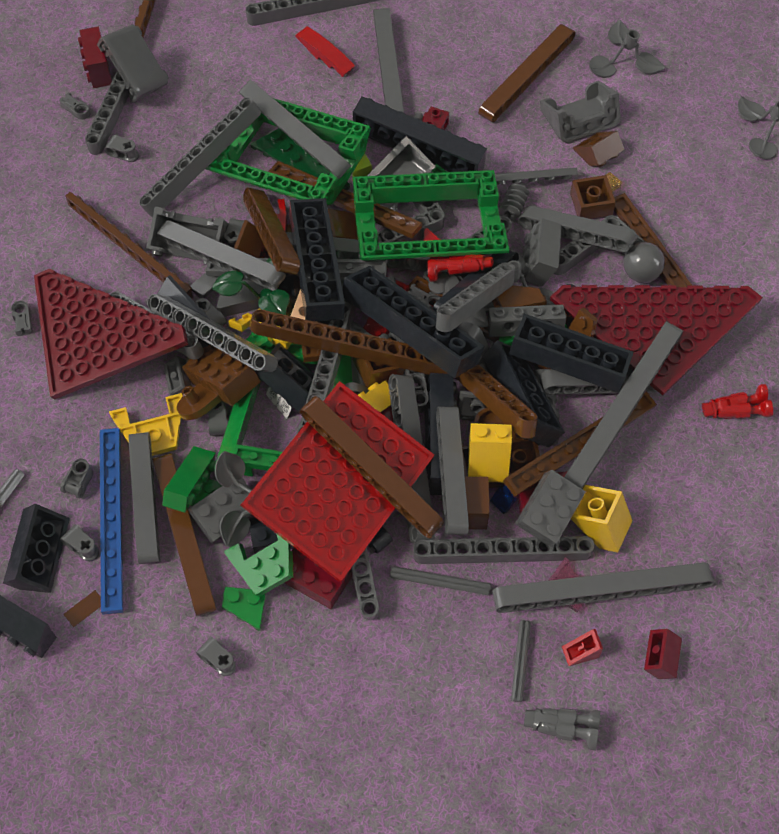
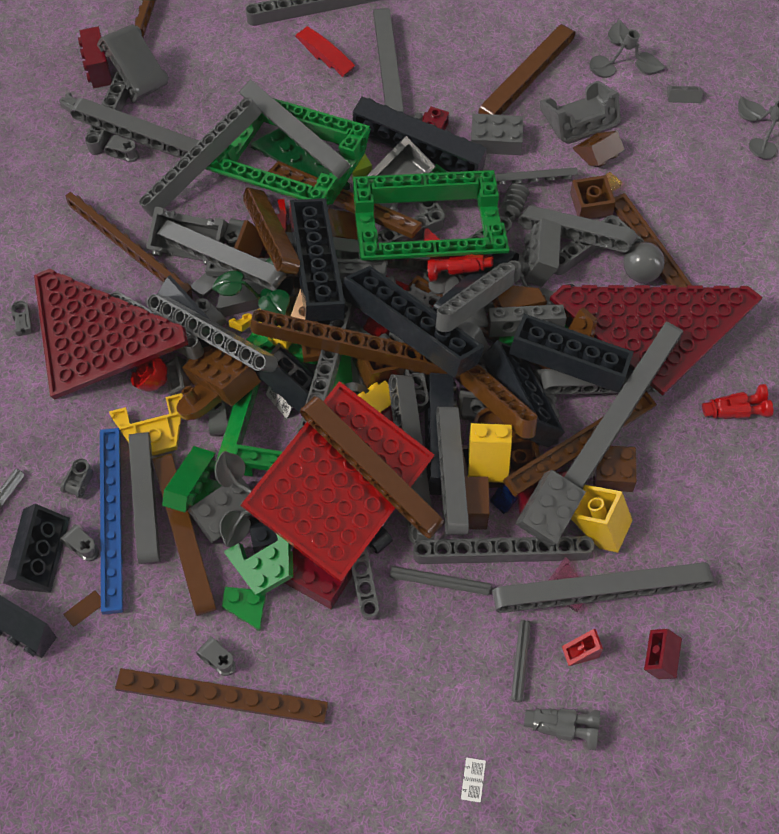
(132, 128): none -> dark grey beam
(150, 375): none -> red cylinder
(222, 696): none -> reddish brown plate
(473, 780): none -> white sticker
(498, 133): none -> dark grey brick
(617, 469): none -> reddish brown brick
(684, 94): none -> dark grey slope

